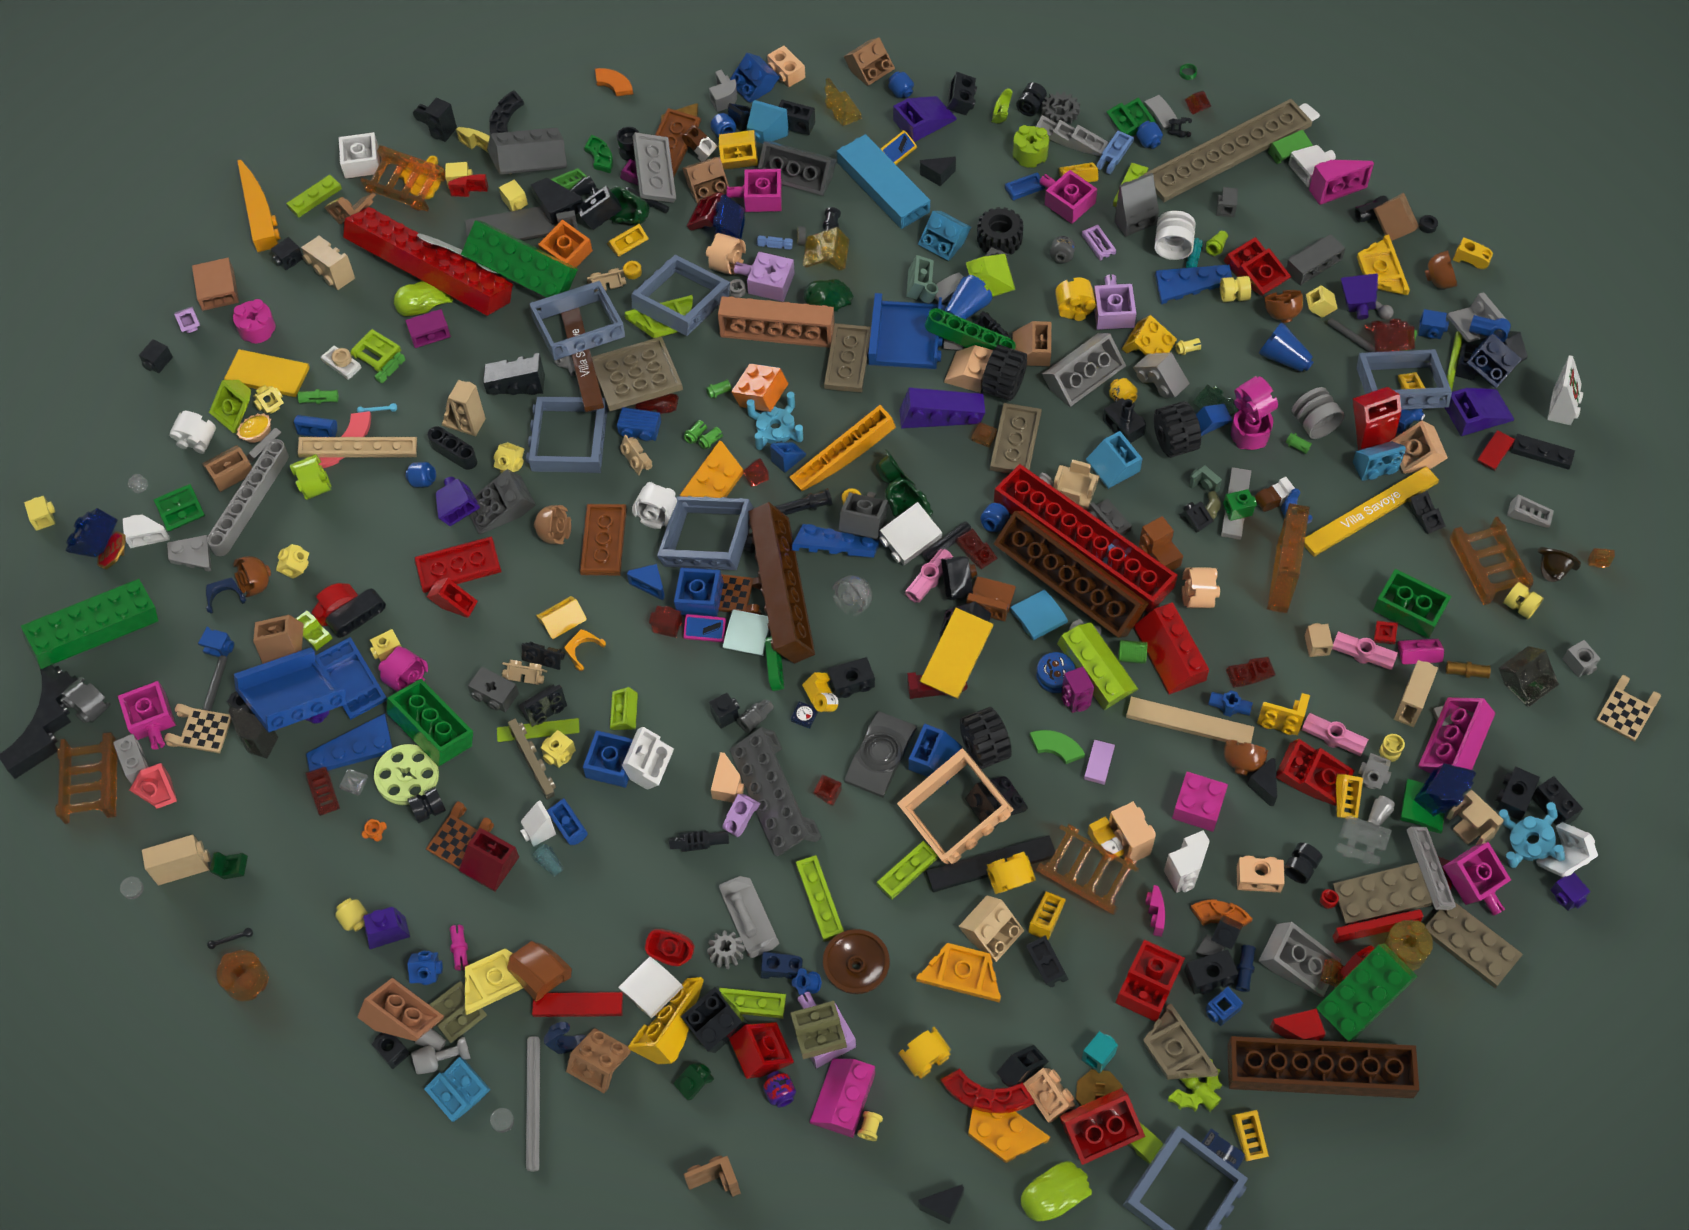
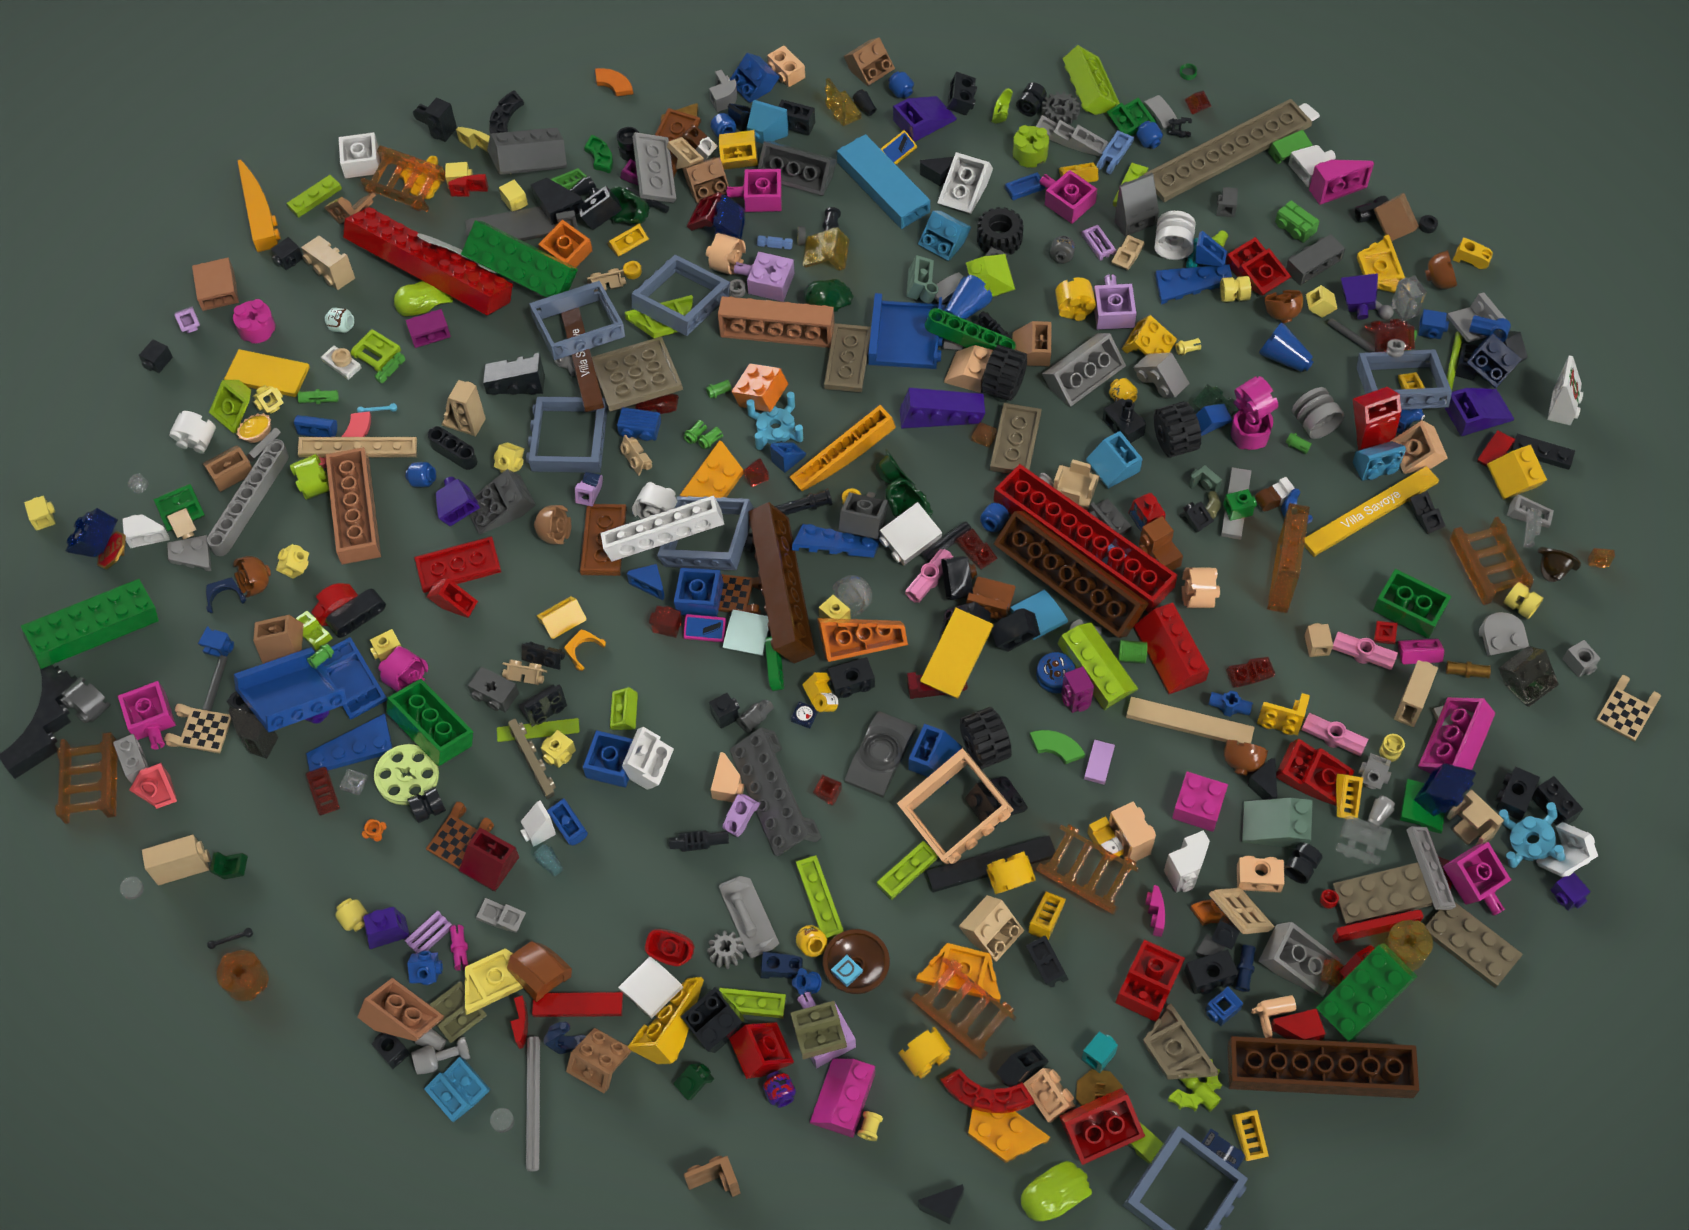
(182, 524): none -> tan brick
(320, 656): none -> bright green pin
(339, 320): none -> light aqua head
(353, 506): none -> nougat brick
(411, 940): none -> lavender tile
(500, 916): none -> light grey slope
(520, 1025): none -> red slope
(589, 486): none -> lavender leg
(662, 528): none -> white brick
(684, 152): none -> tan slope
(811, 941): none -> yellow head
(834, 609): none -> light yellow brick
(846, 970): none -> medium azure tile
(858, 637): none -> orange wedge
(863, 101): none -> black cone
(961, 1029): none -> clear orange fence
(965, 183): none -> white slope
(1015, 629): none -> black brick
(1090, 81): none -> lime slope
(1128, 252): none -> tan slope
(1145, 510): none -> red torso
(1209, 251): none -> blue slope
(1241, 911): none -> tan piece
(1272, 1008): none -> light nougat piece
(1277, 822): none -> sand green slope
(1297, 221): none -> bright green brick
(1395, 348): none -> light grey bush
(1408, 298): none -> clear brick
(1503, 633): none -> light grey slope
(1517, 472): none -> yellow slope
(1533, 527): none -> clear tile

